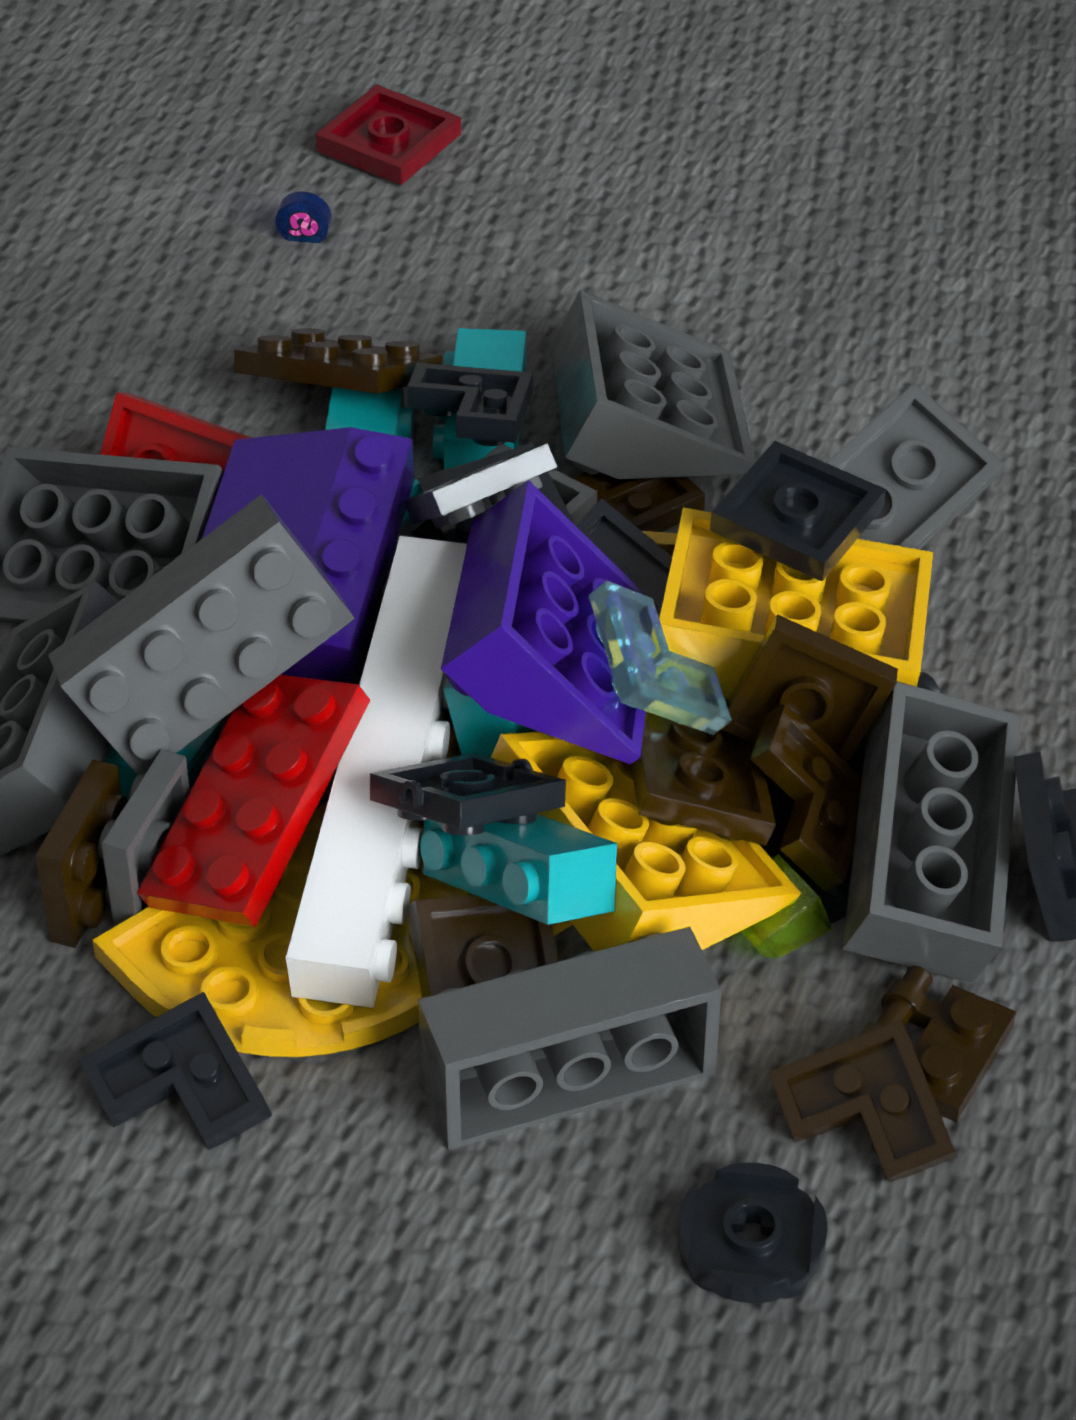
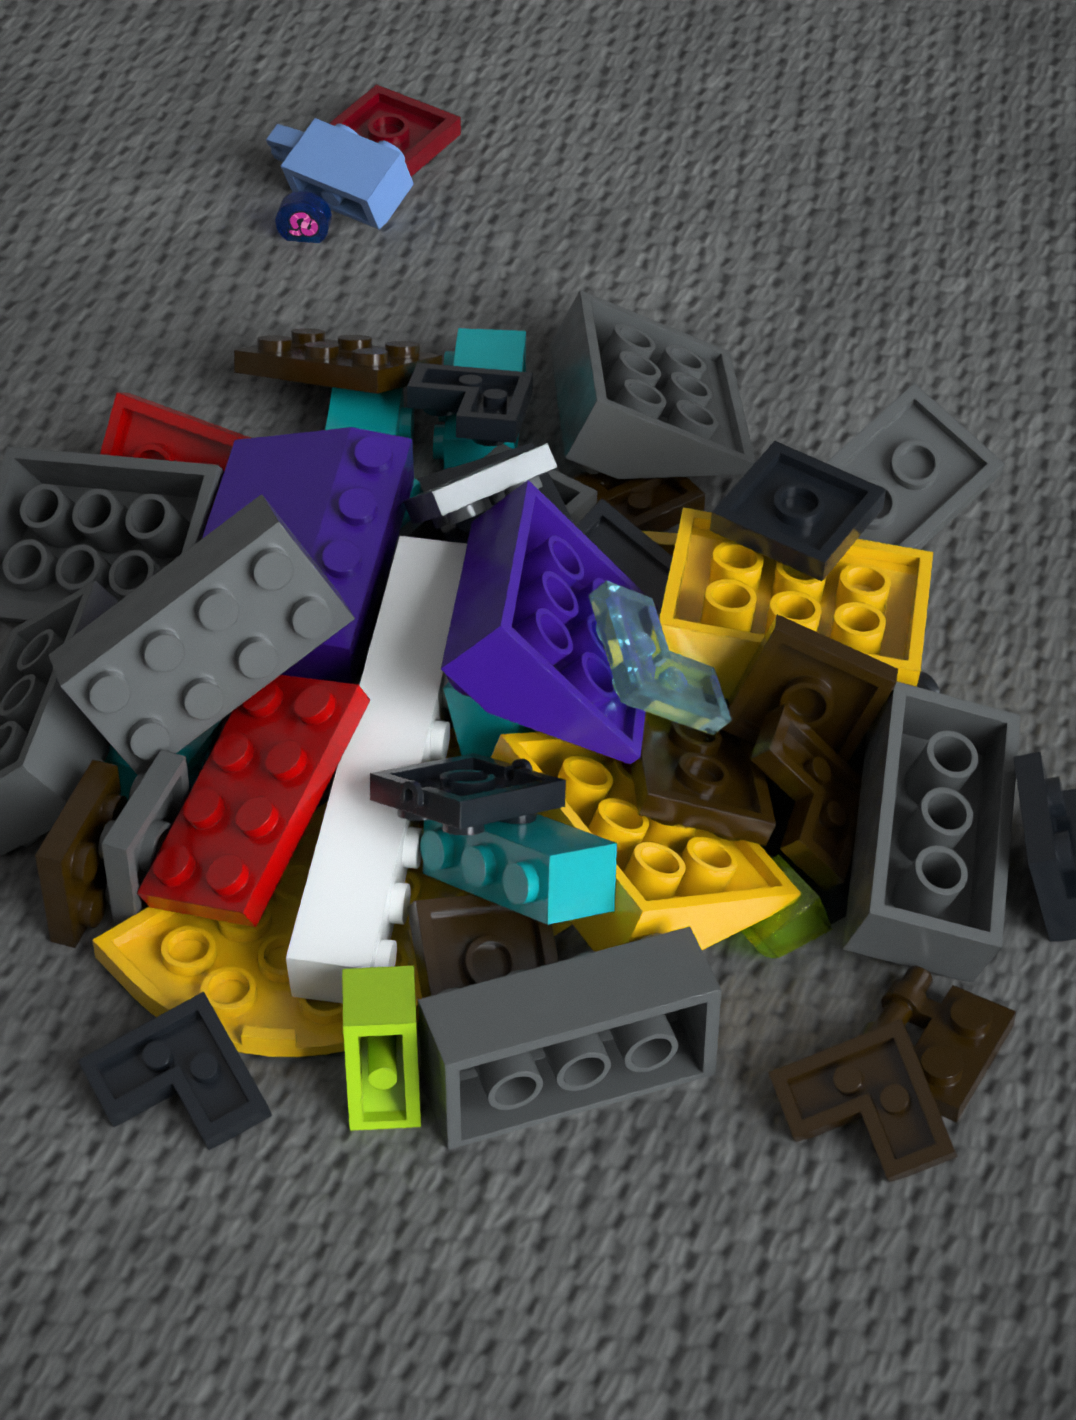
(343, 169): none -> medium blue hinge
(381, 1047): none -> lime slope
(743, 1268): black plate -> none

